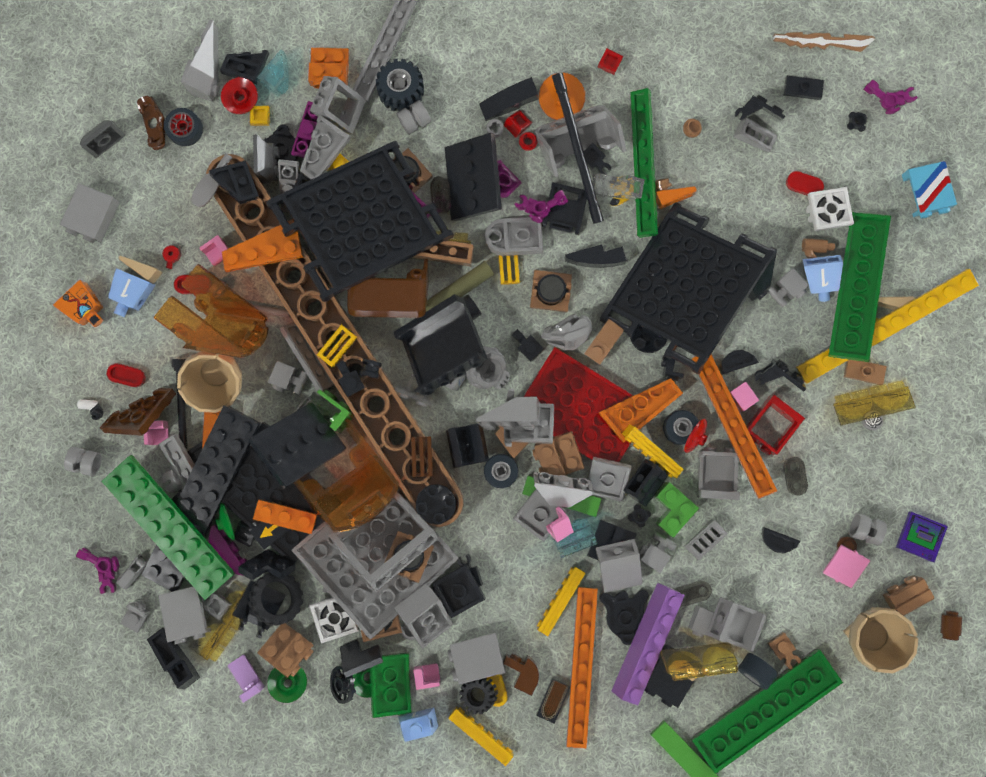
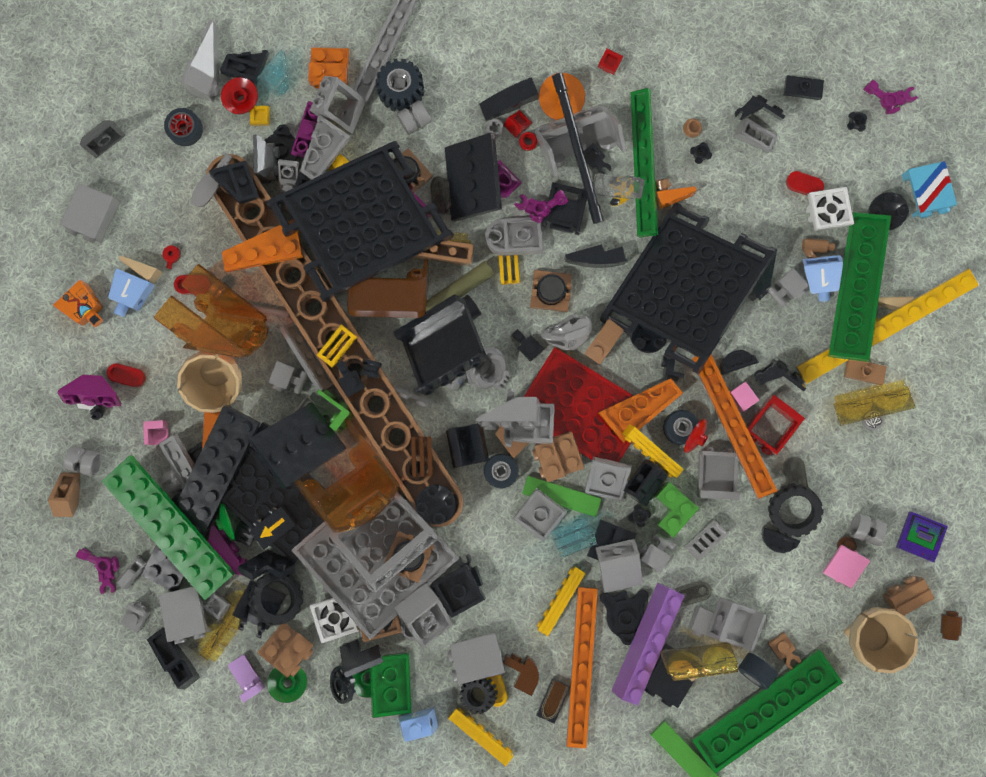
(65, 495): none -> medium nougat slope
(89, 391): none -> magenta slope
(139, 415): reddish brown plate -> none
(150, 110): reddish brown piece -> none
(176, 364): black piece -> none
(213, 249): bright pink panel -> none
(285, 516): orange plate -> none
(427, 676): bright pink panel -> none
(560, 527): bright pink panel -> none
(561, 489): light grey slope -> none
(702, 147): none -> black plate
(810, 522): none -> black tyre
(823, 40): medium nougat sword -> none
(892, 205): none -> black dish

